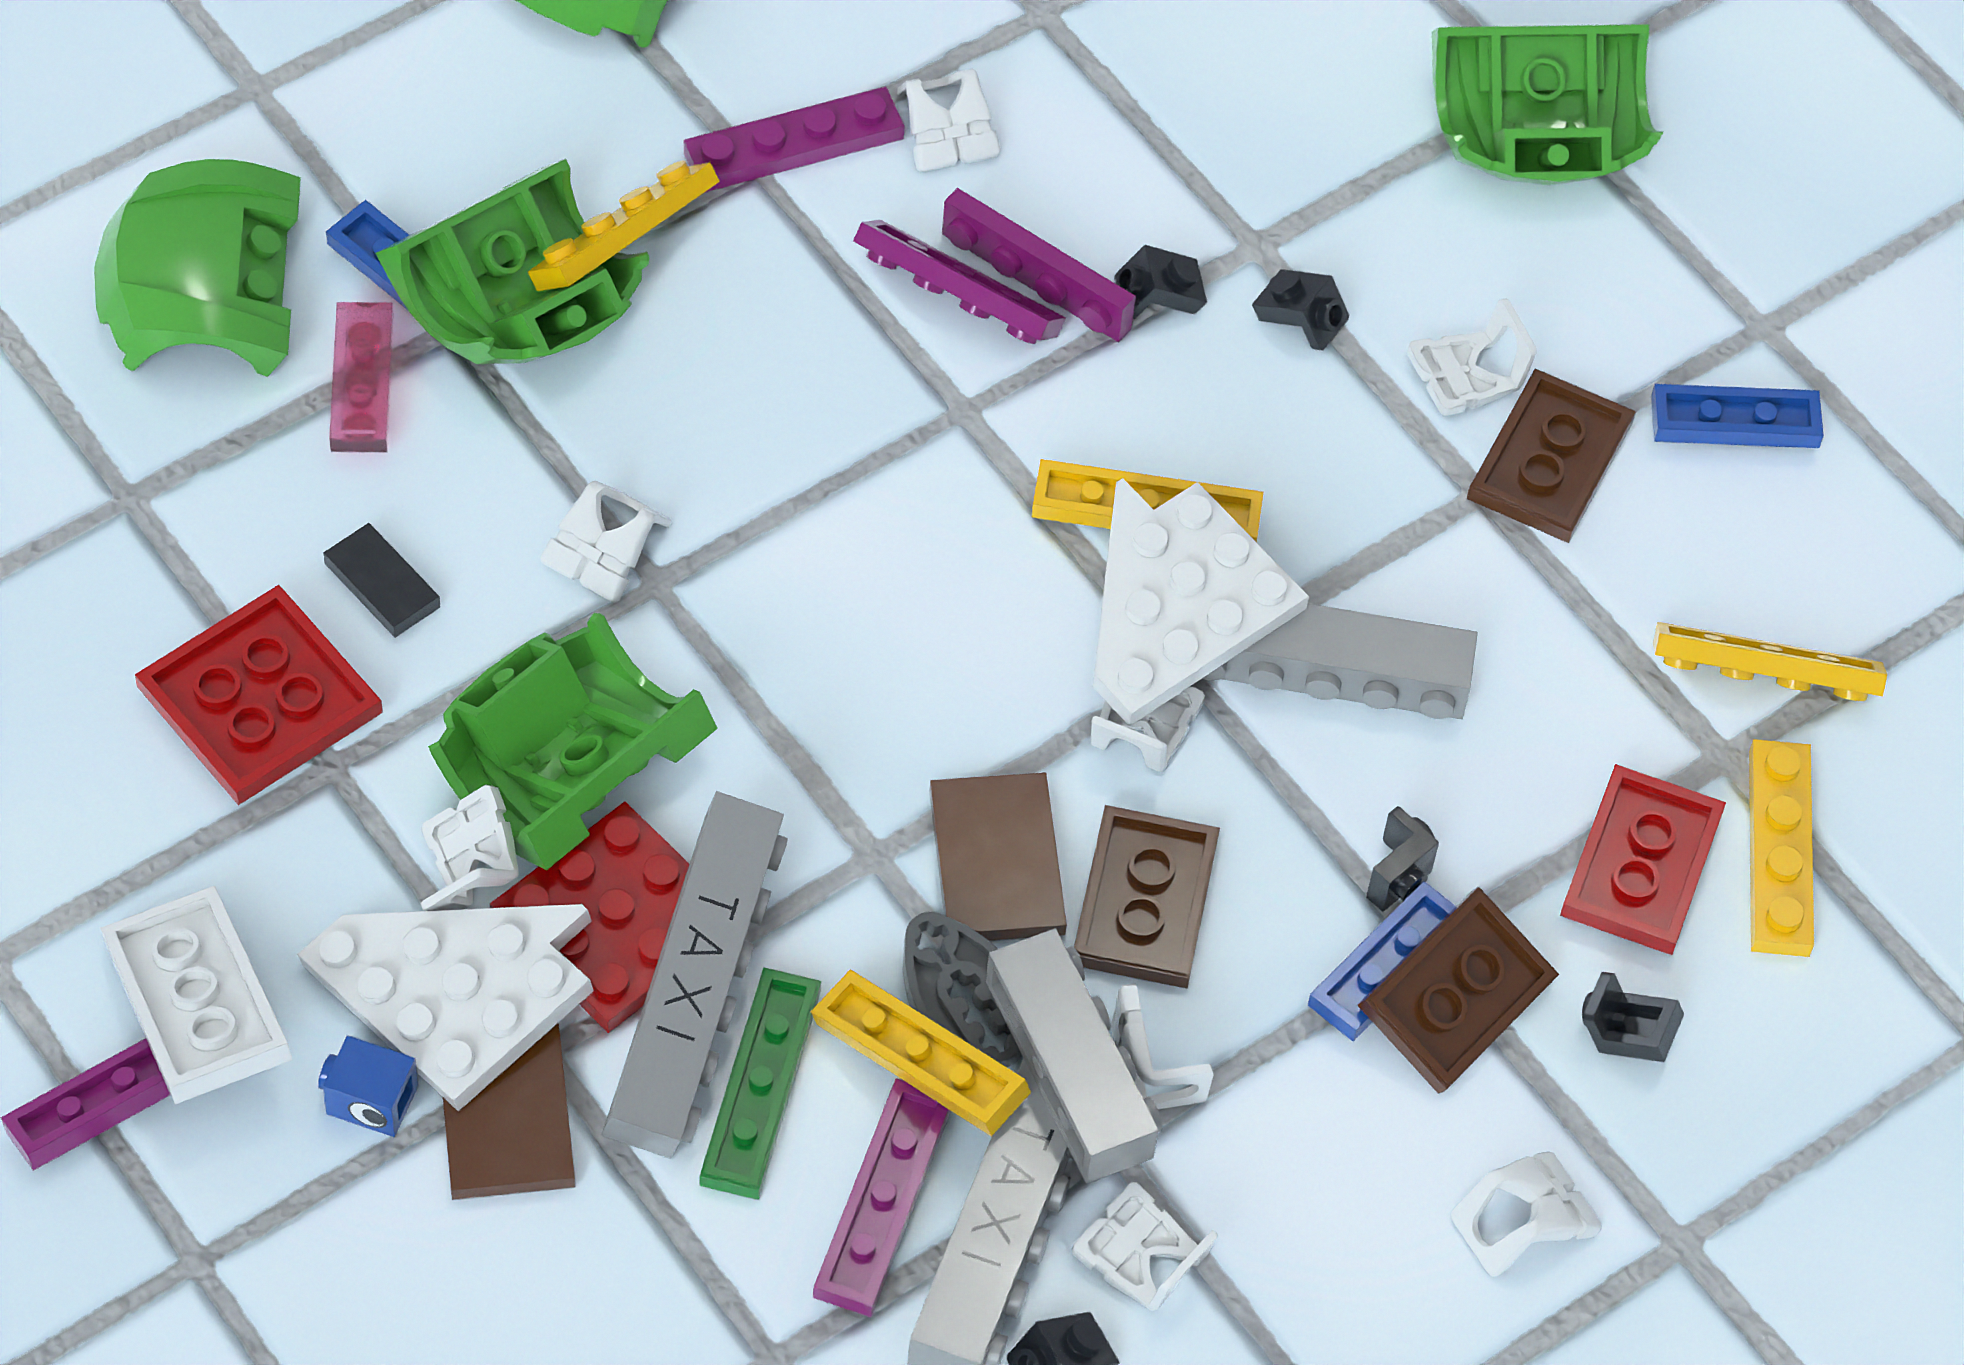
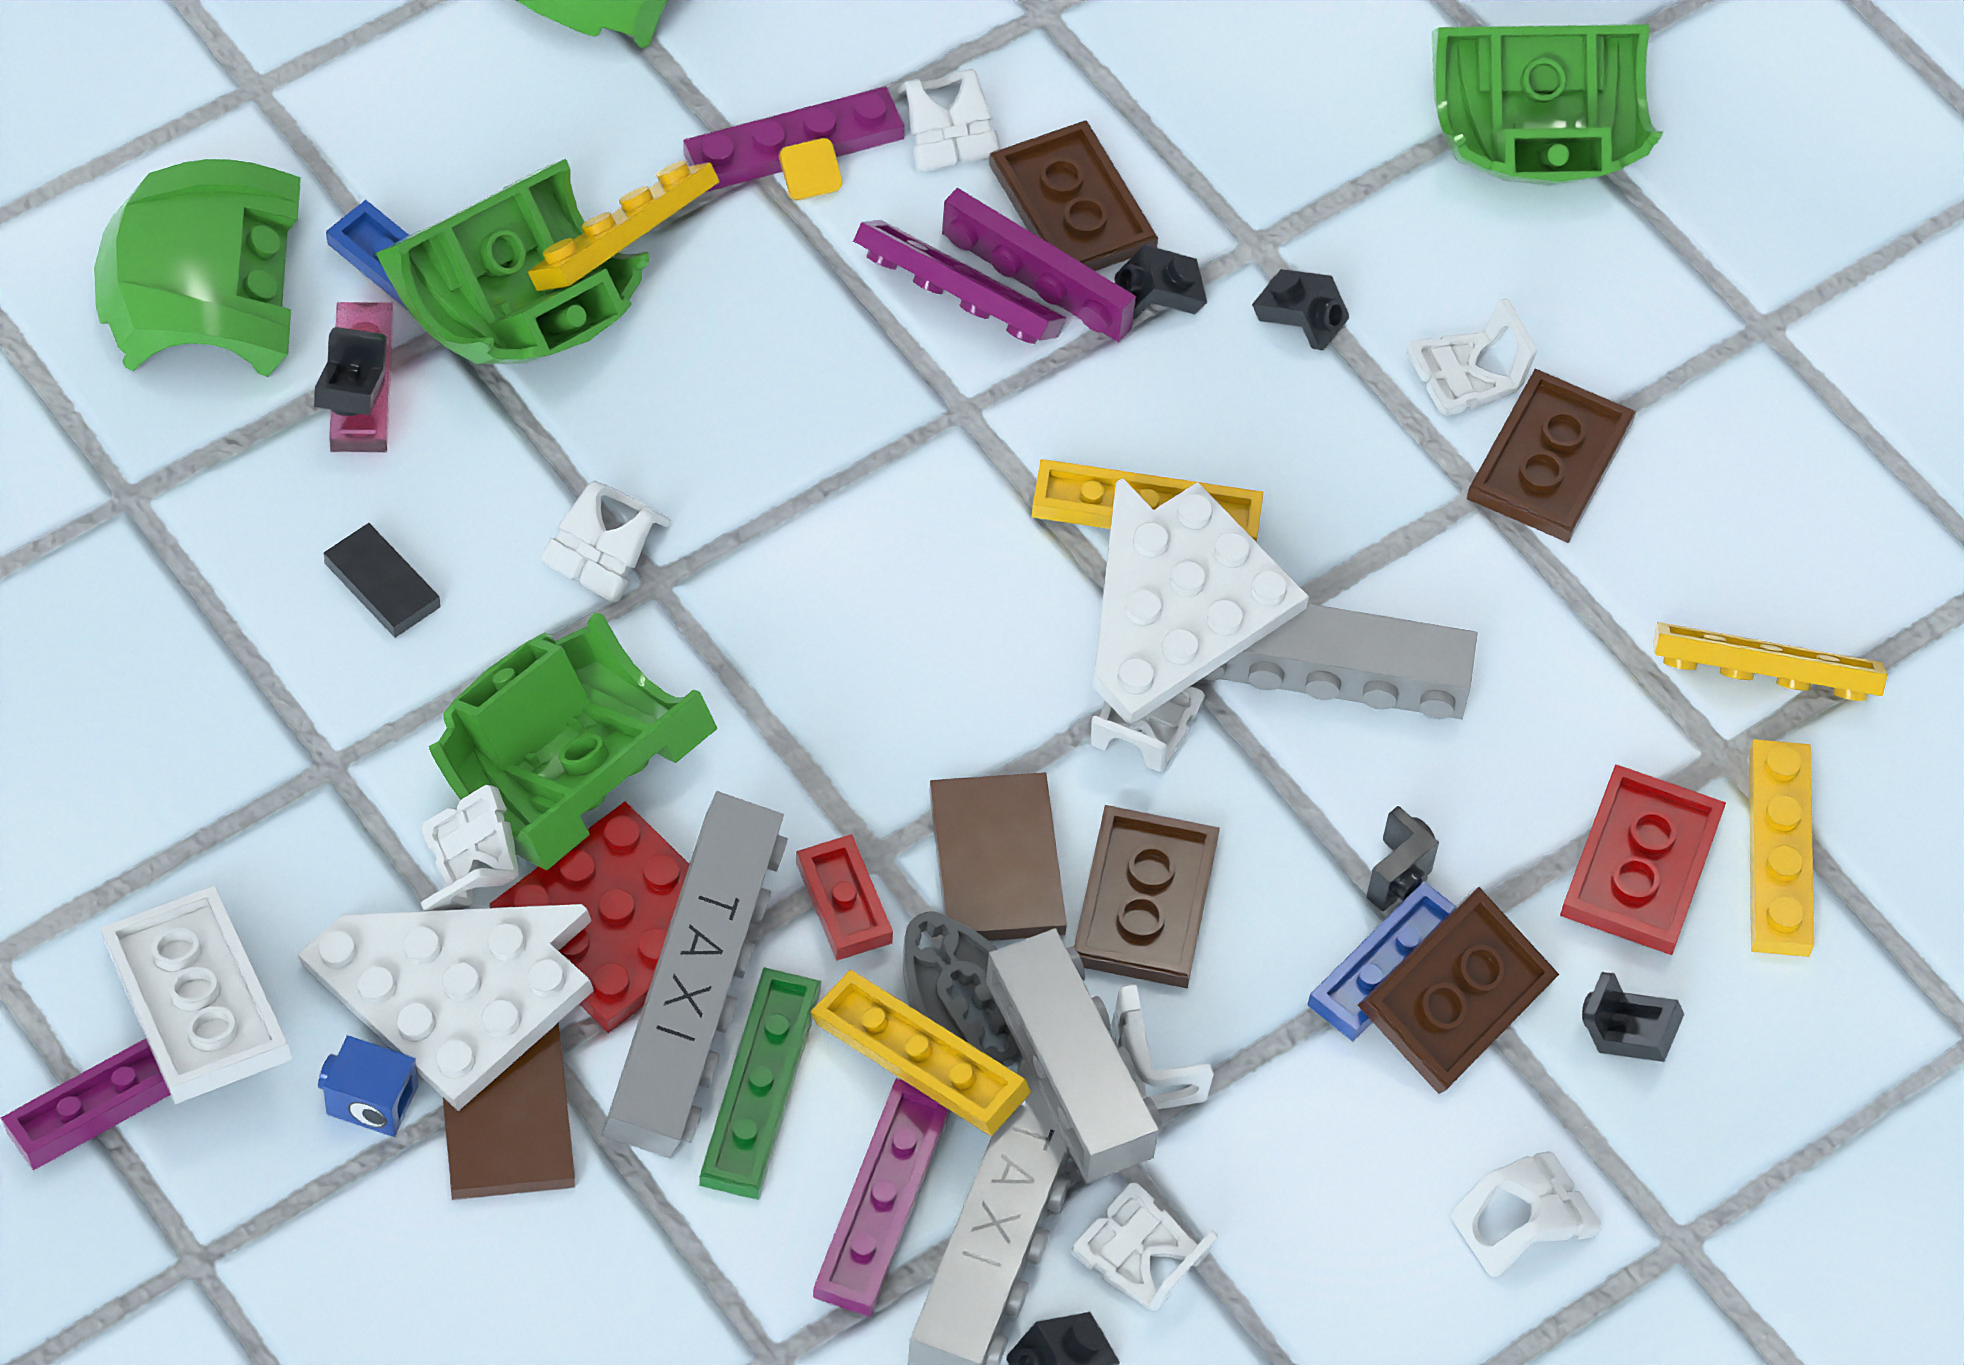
(258, 694): red plate -> none
(352, 372): none -> black bracket
(810, 169): none -> yellow piece
(844, 897): none -> red plate
(1073, 196): none -> reddish brown tile
(1737, 416): blue plate -> none

